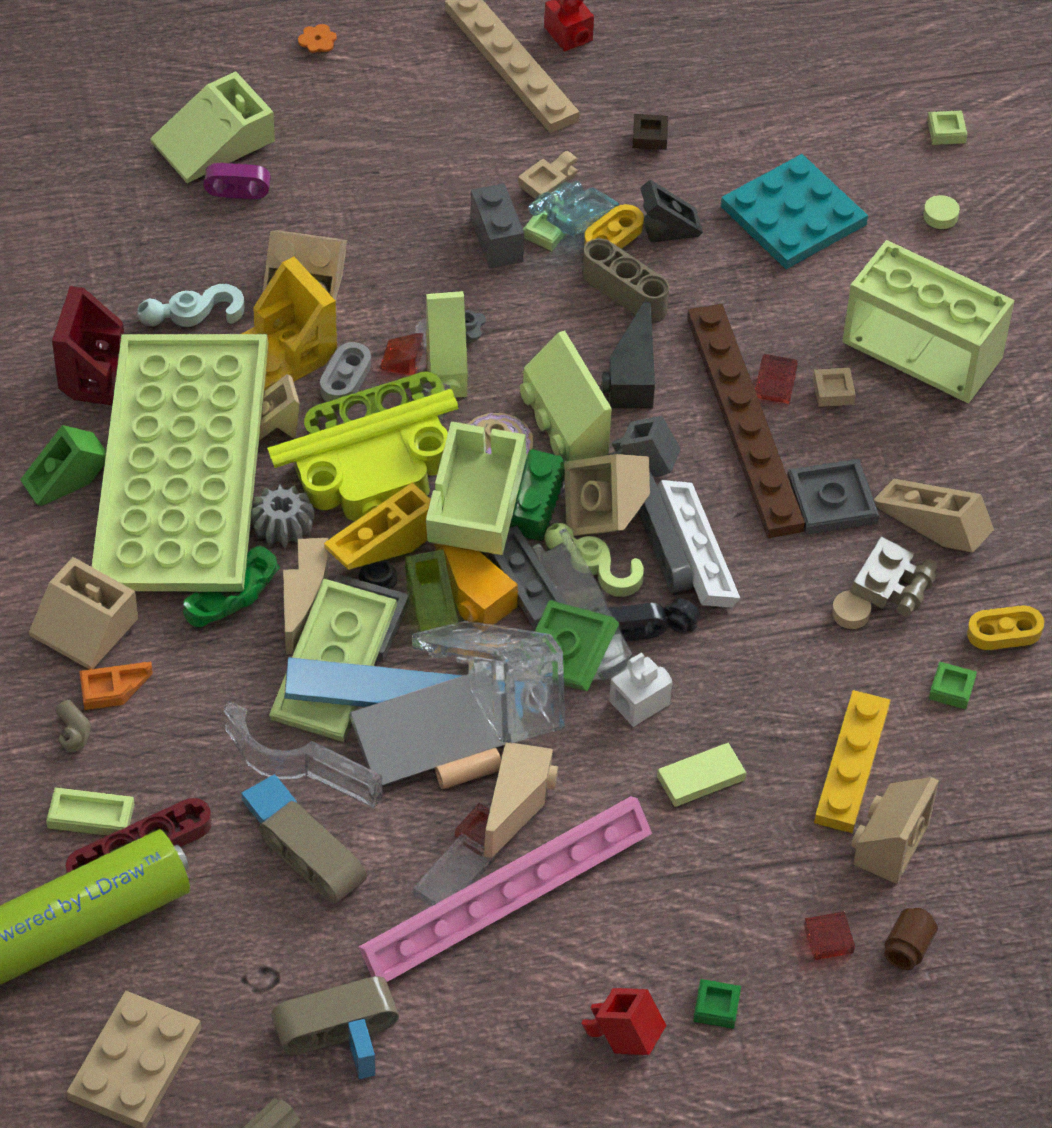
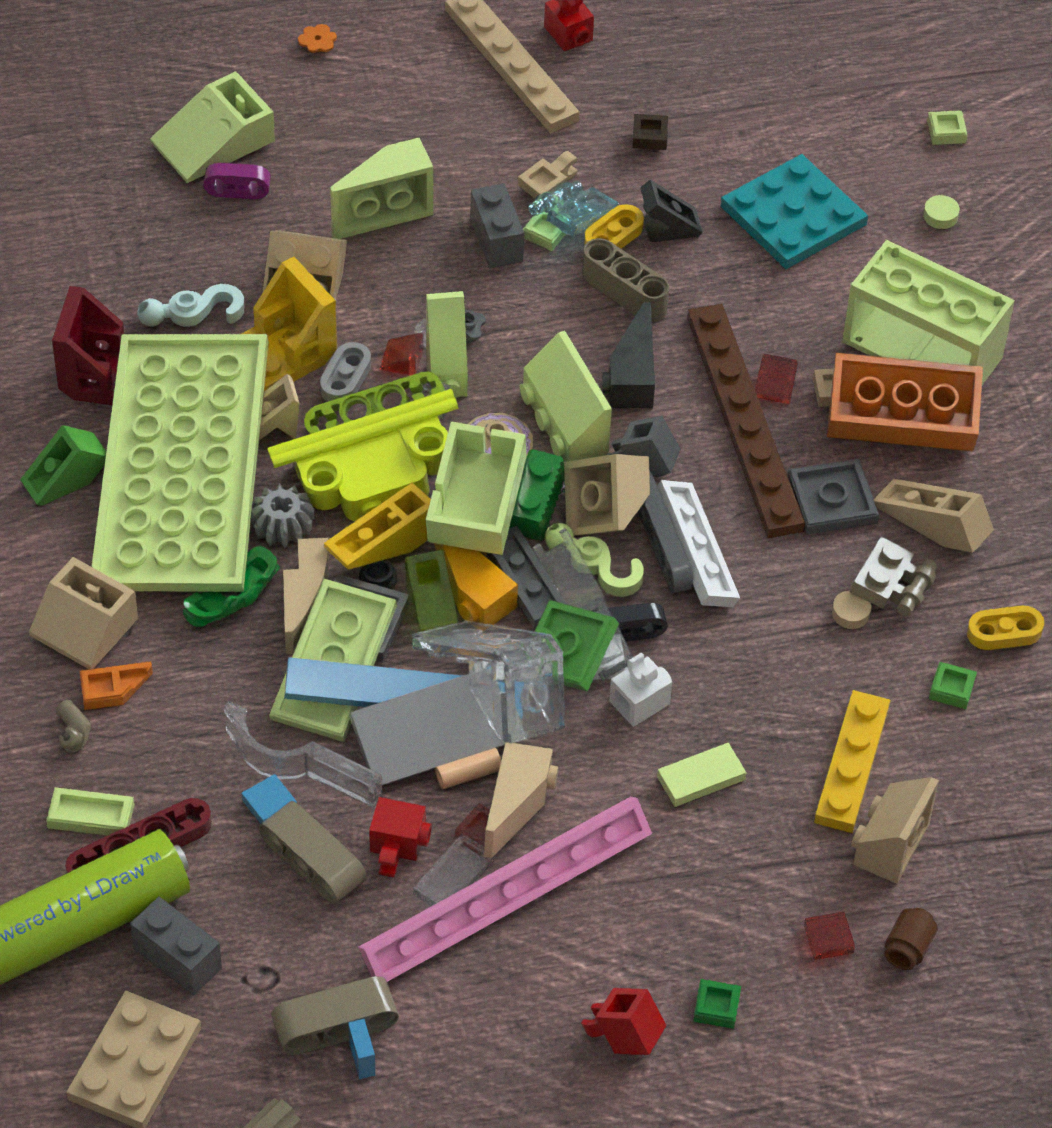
(176, 945): none -> dark grey brick
(384, 190): none -> yellowish green slope
(397, 833): none -> red brick
(681, 615): black plate -> none
(905, 402): none -> orange slope

